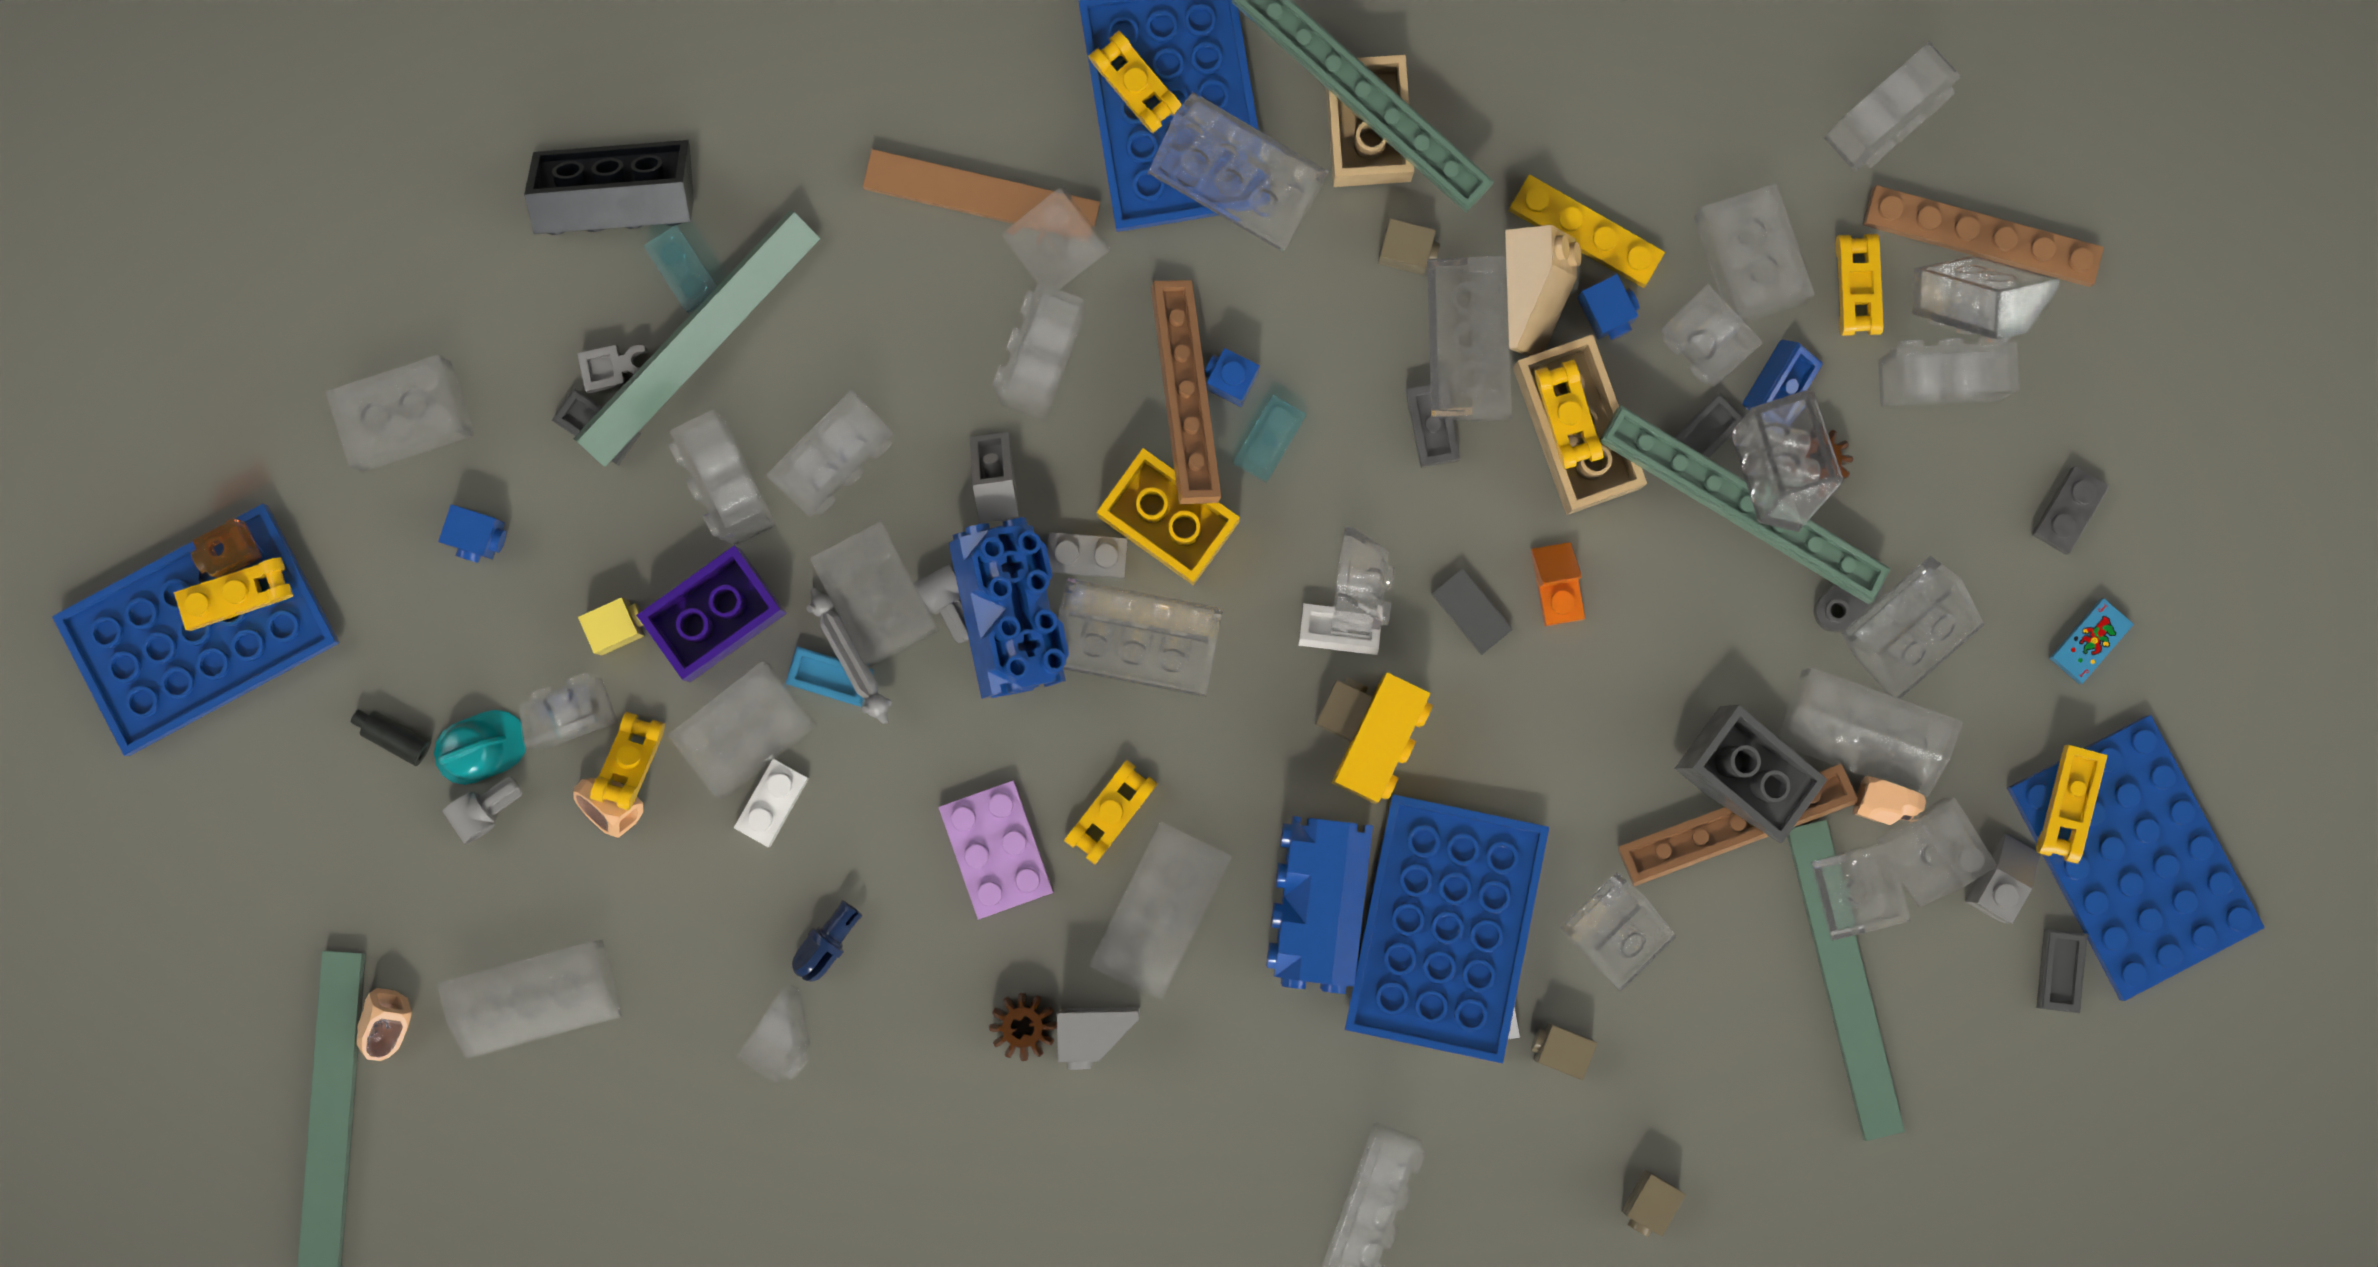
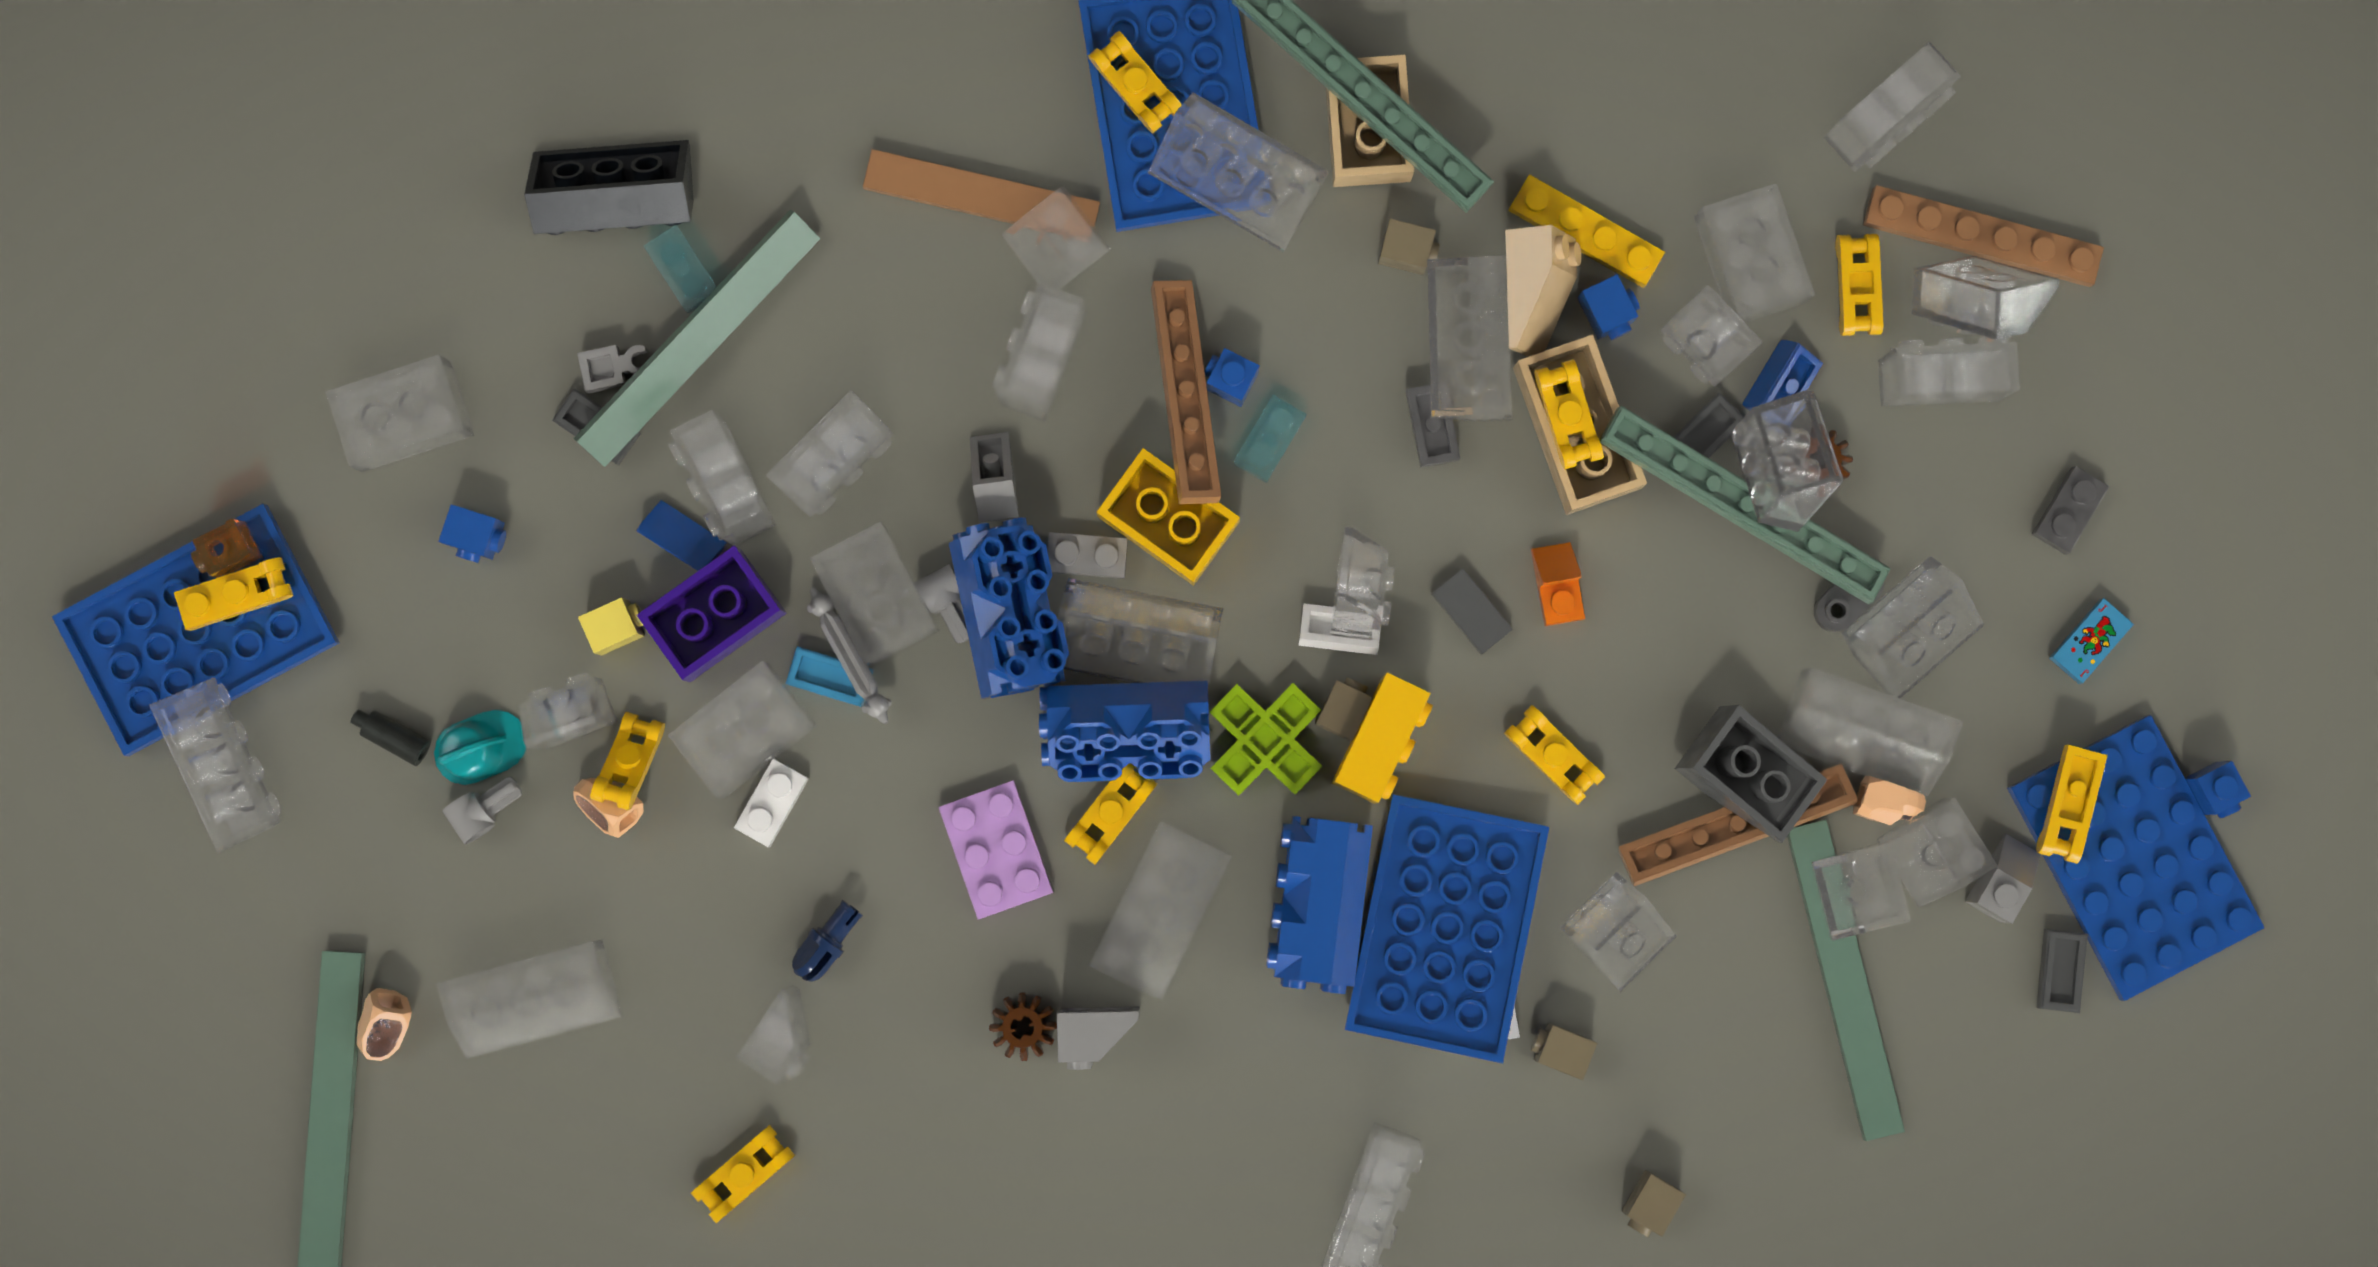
(216, 763): none -> clear slope
(681, 536): none -> blue slope
(742, 1174): none -> yellow plate
(1107, 726): none -> blue brick
(1265, 739): none -> lime plate
(1554, 755): none -> yellow plate
(2218, 789): none -> blue brick

